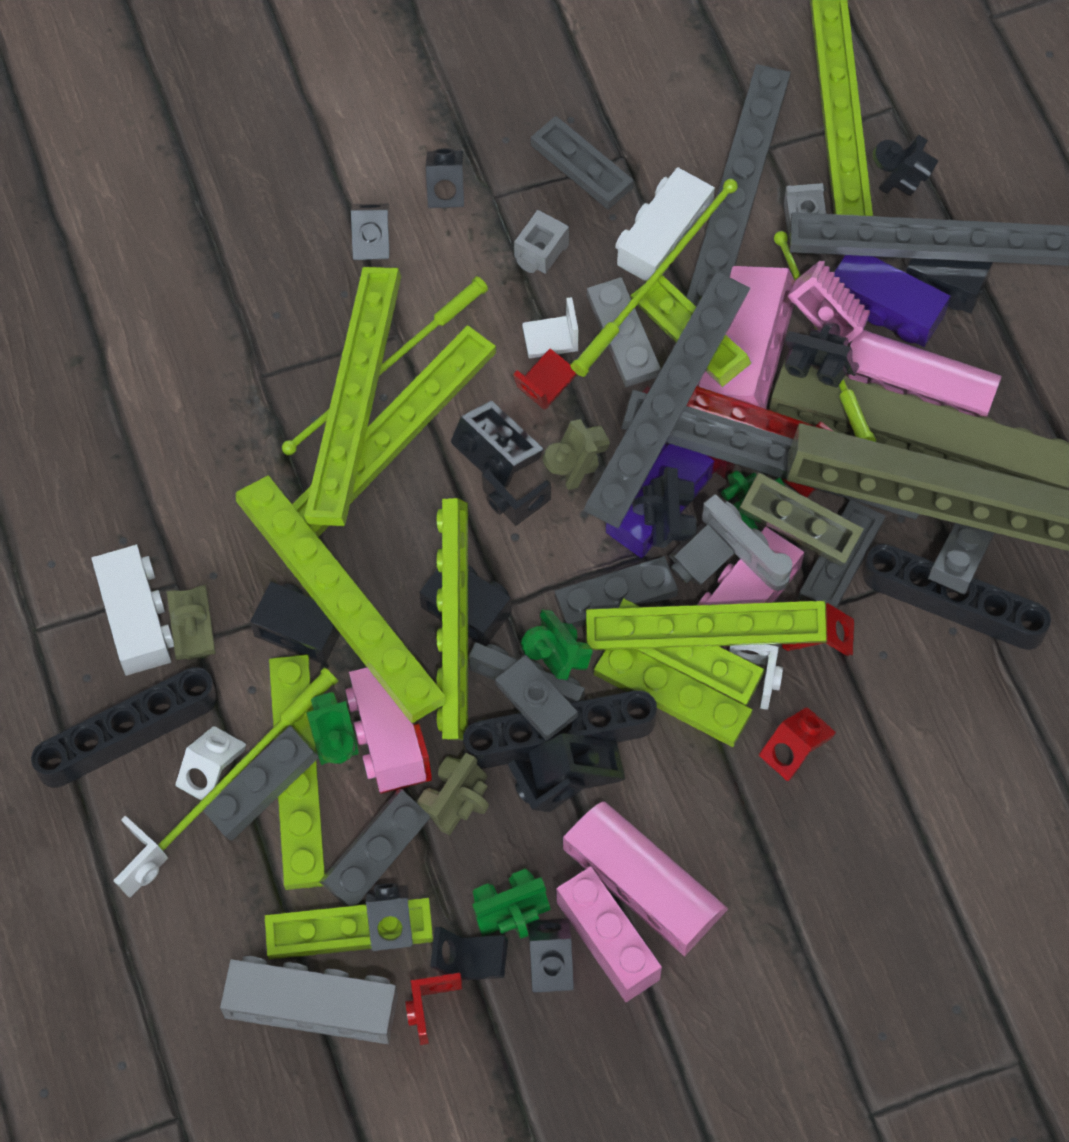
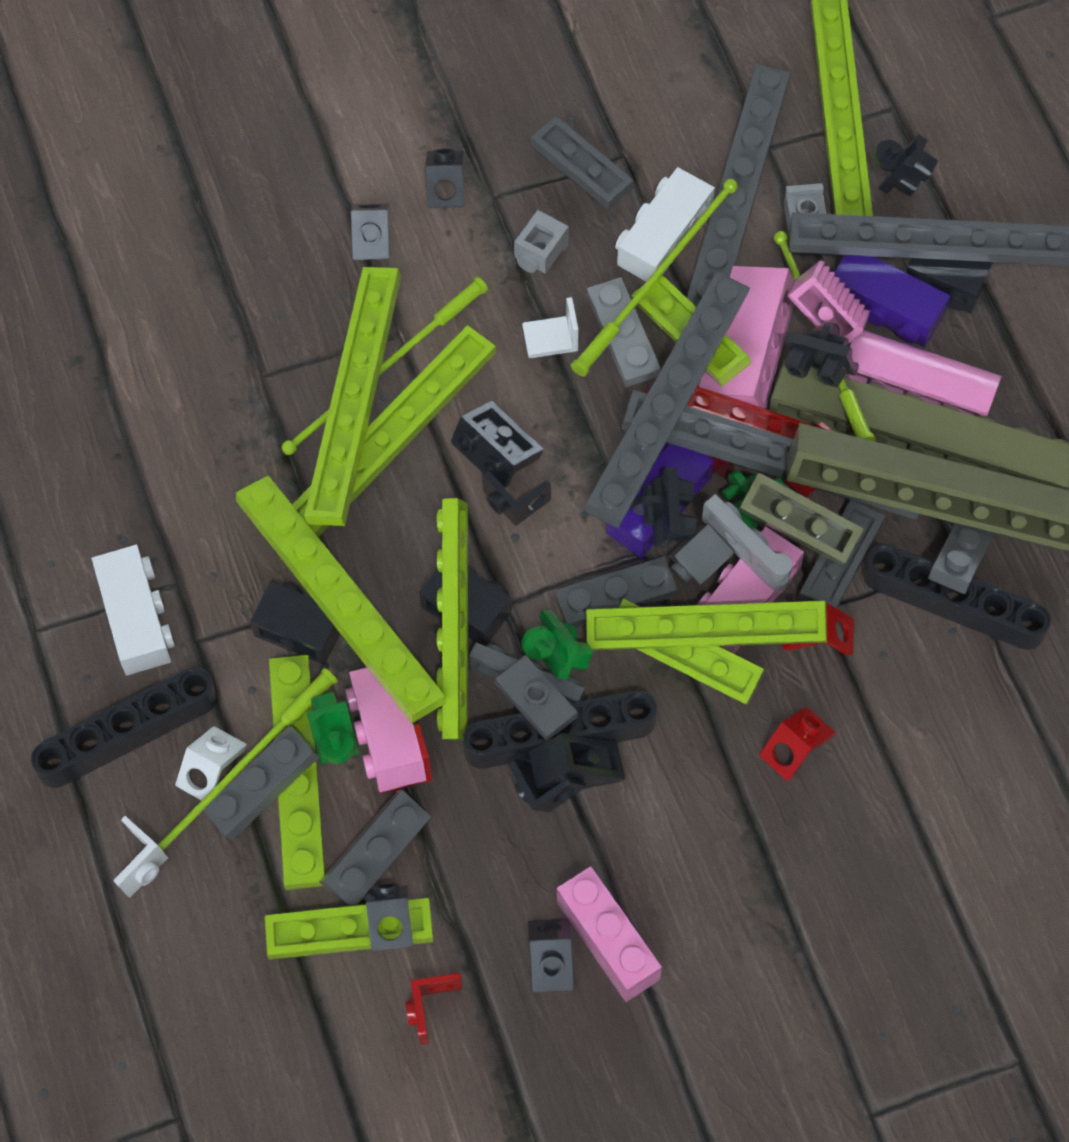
(191, 623): olive hips -> none
(309, 1000): light grey brick -> none
(459, 795): olive hips -> none
(471, 957): black bracket -> none
(512, 907): green hips -> none
(545, 379): red bracket -> none
(576, 452): olive hips -> none
(643, 877): bright pink brick -> none
(675, 693): lime plate -> none
(766, 656): white bracket -> none

